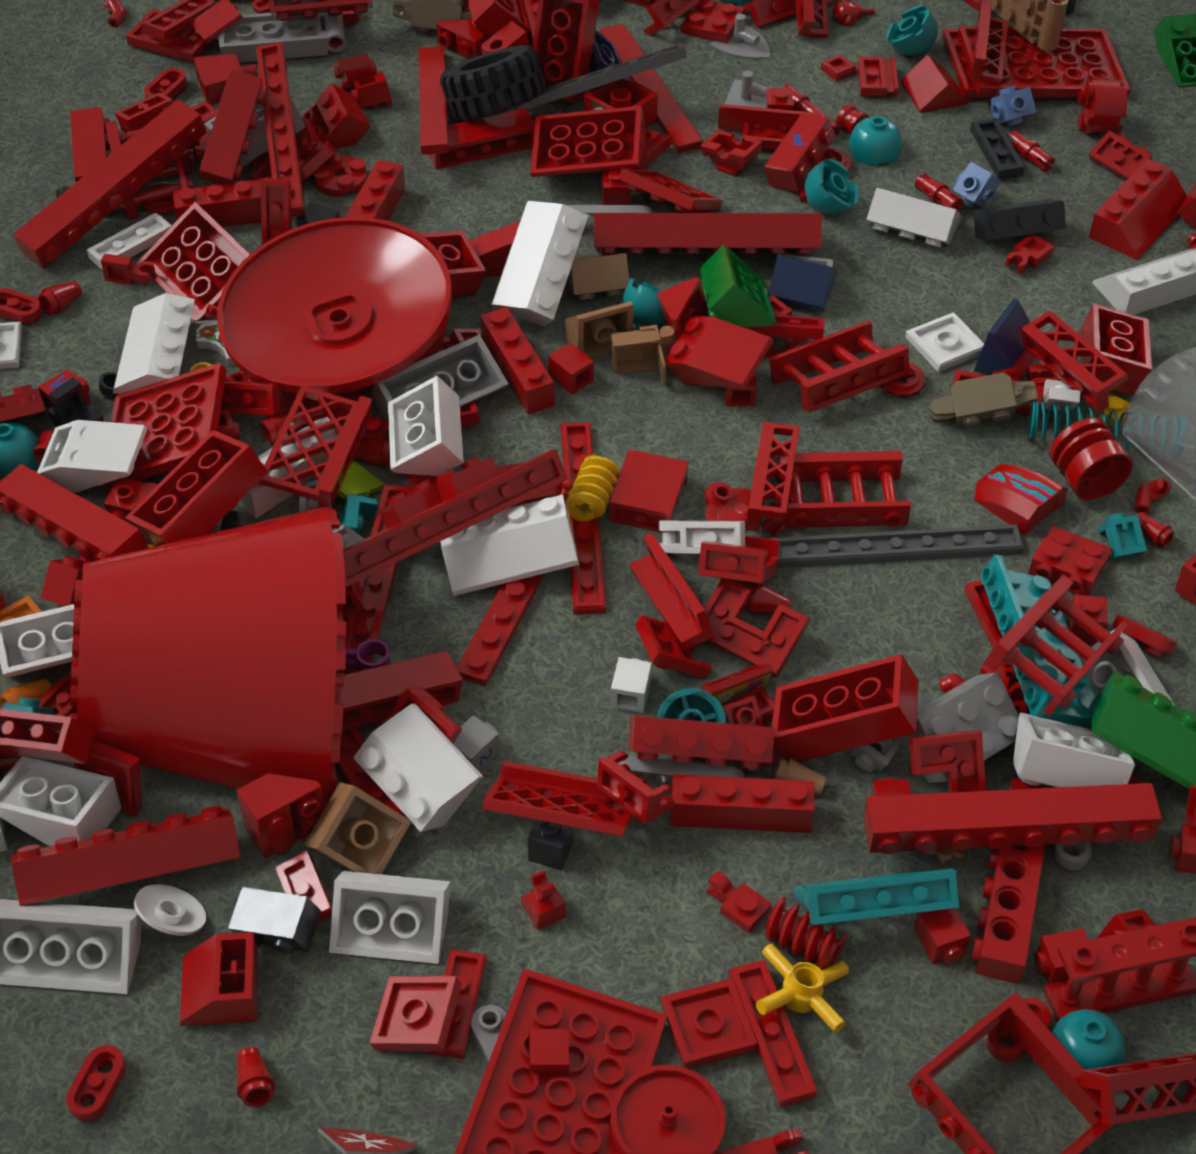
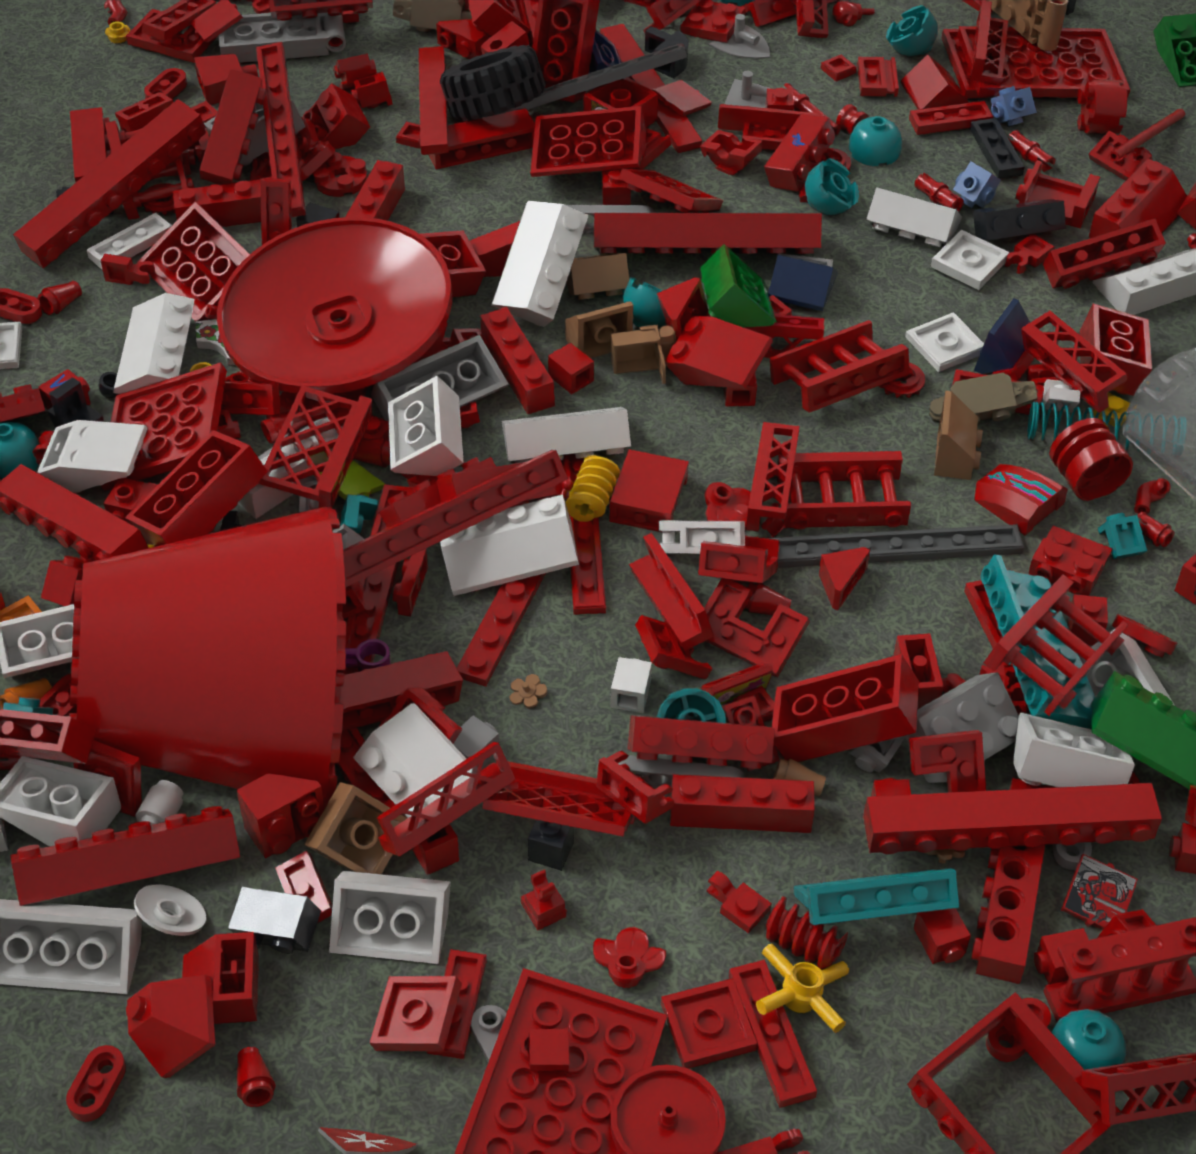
(117, 32): none -> yellow plate
(160, 802): none -> white brick
(172, 1022): none -> red slope
(409, 135): none -> red tile
(413, 576): none -> red plate
(438, 850): none -> red brick
(451, 804): none -> red fence
(527, 691): none -> medium nougat plant
(567, 434): none -> white slope
(628, 956): none -> red plate
(658, 40): none -> black brick
(682, 98): none -> piece
(842, 572): none -> red slope
(921, 657): none -> red brick
(948, 117): none -> red plate
(957, 440): none -> medium nougat slope
(969, 259): none -> white plate
(1076, 197): none -> red panel
(1098, 892): none -> piece
(1103, 254): none -> red brick
(1146, 135): none -> red piece

